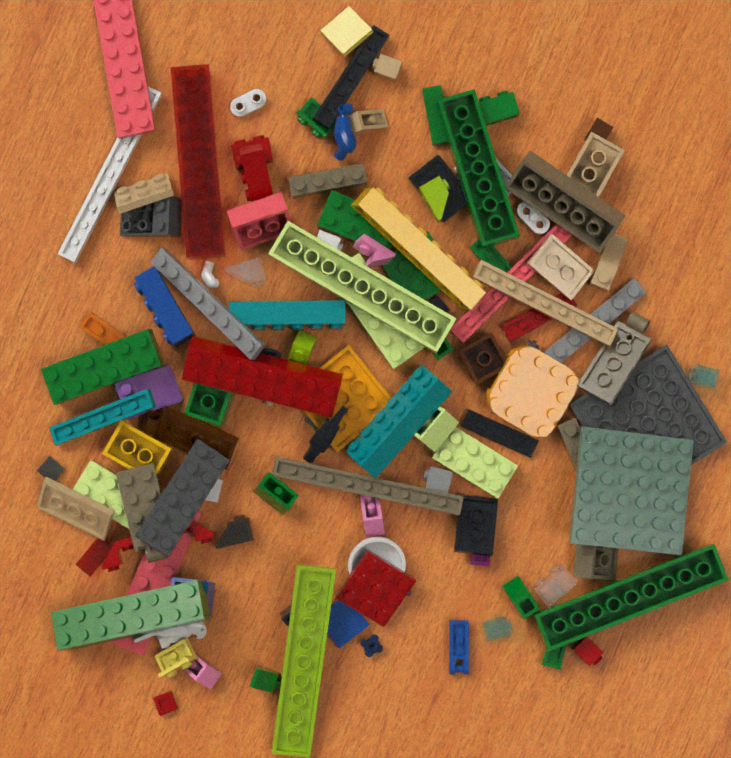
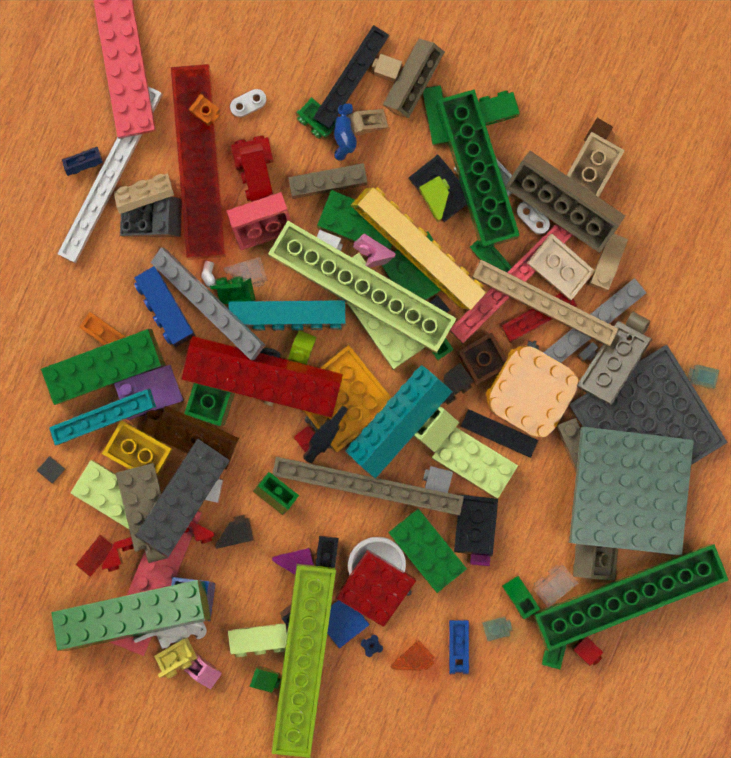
(75, 508): tan tile -> none
(82, 161): none -> dark blue plate
(165, 703): red tile -> none
(197, 107): none -> orange brick
(234, 290): none -> green bracket
(258, 639): none -> yellowish green brick
(291, 559): none -> magenta slope
(304, 437): none -> red plate
(327, 551): none -> black brick
(346, 31): light yellow tile -> none
(372, 516): bright pink slope -> none
(413, 78): none -> dark tan brick
(414, 658): none -> clear orange slope
(427, 550): none -> green brick
(457, 380): none -> clear smoke slope
(588, 353): none -> dark grey plate

